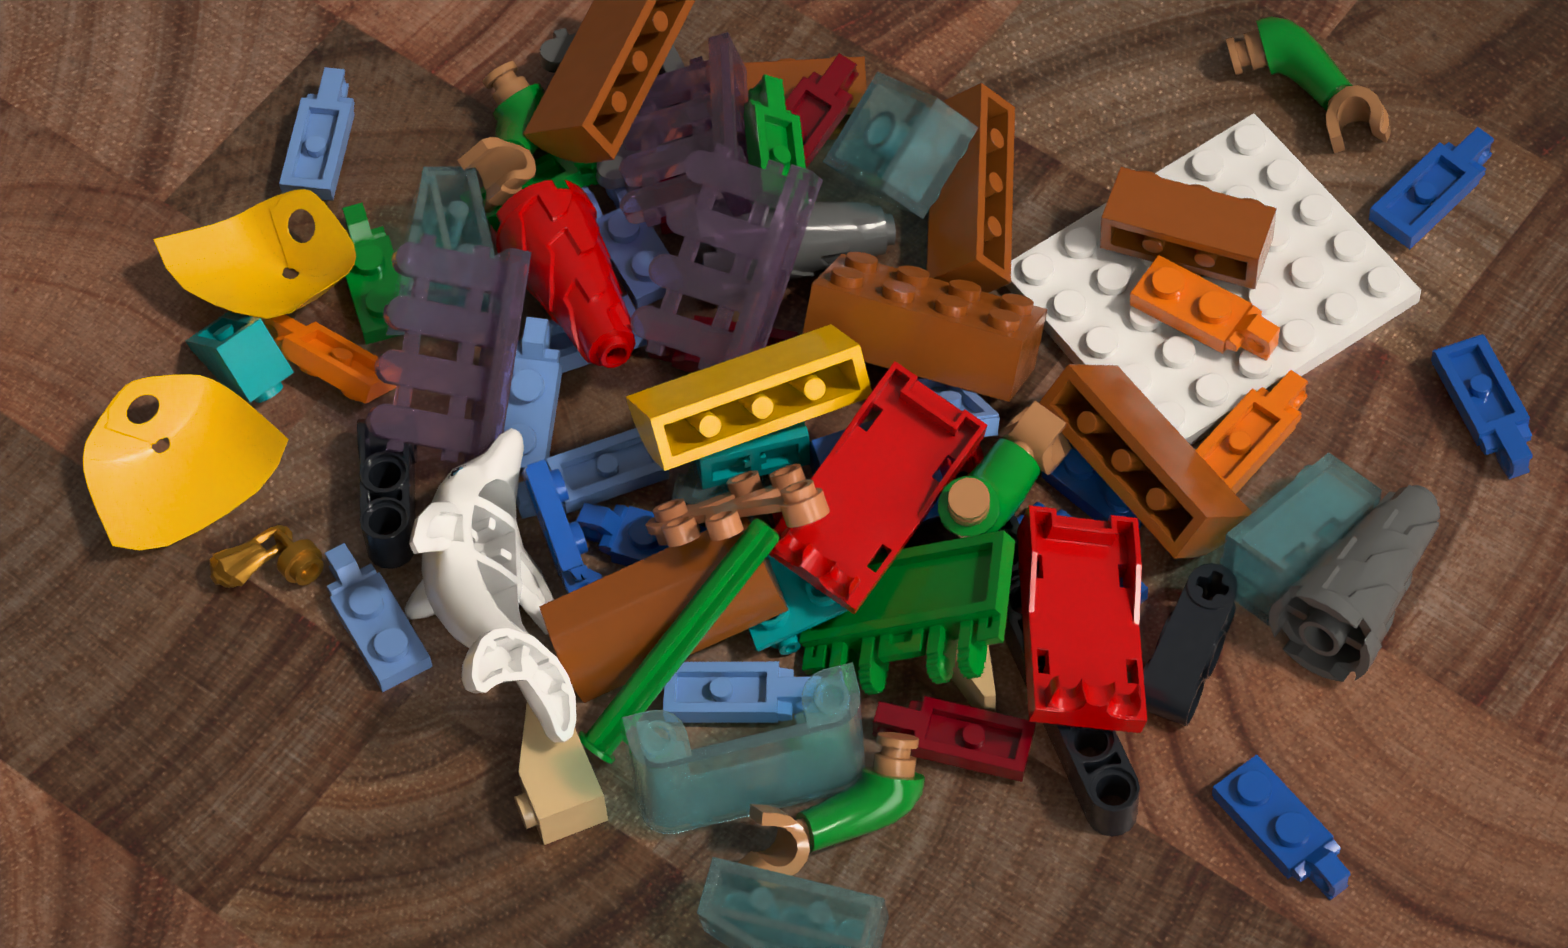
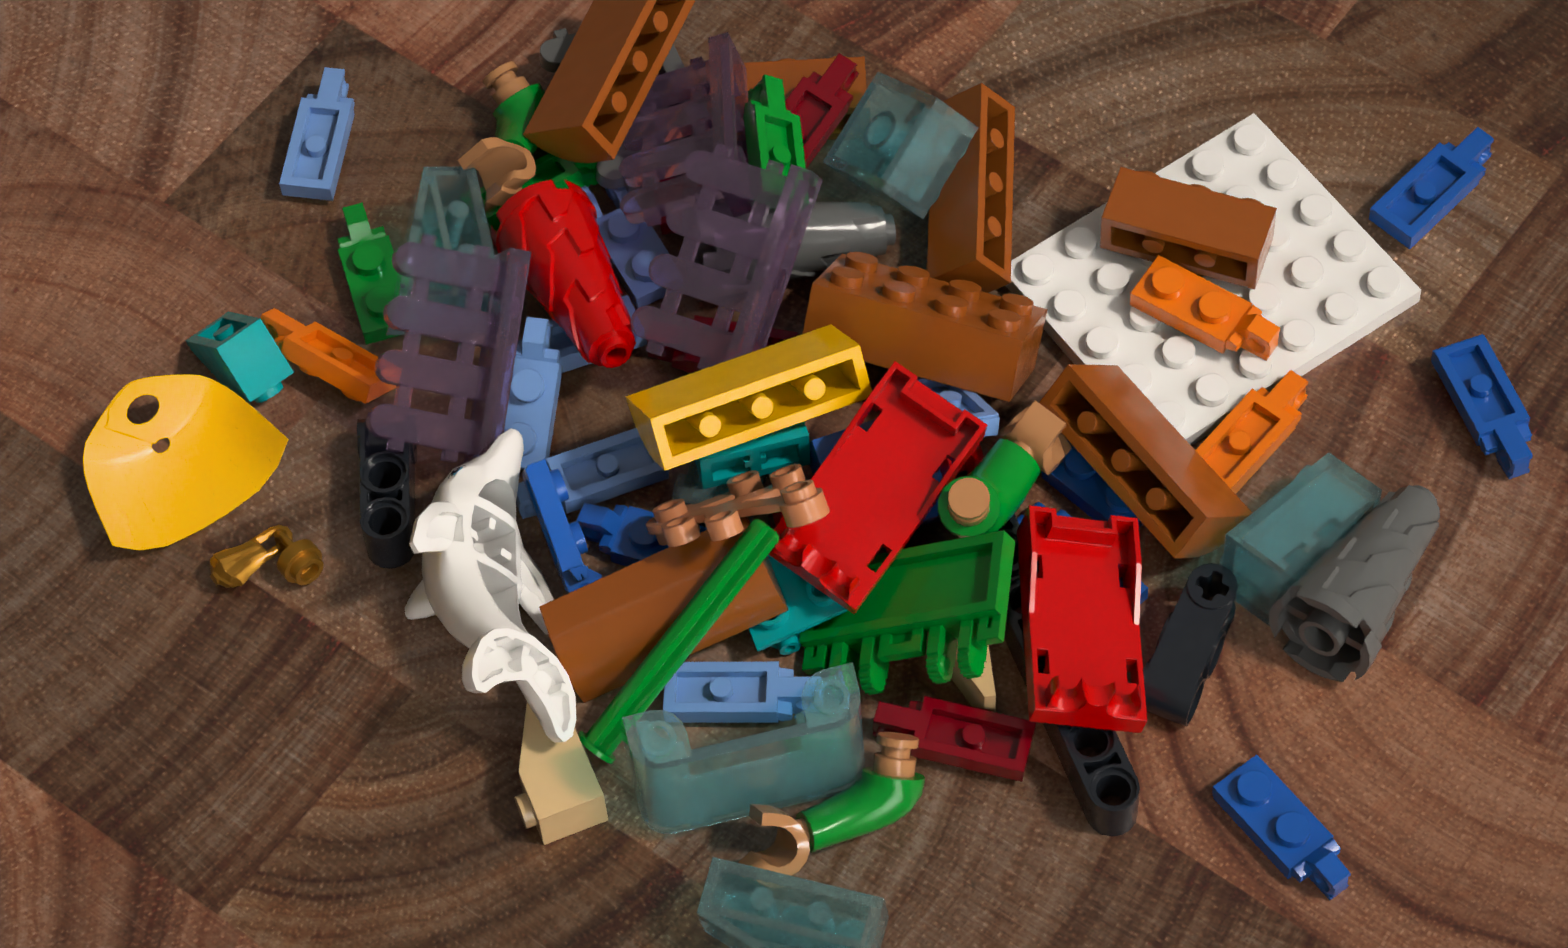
(243, 257): yellow piece -> none
(375, 621): medium blue hinge -> none
(1300, 57): piece -> none

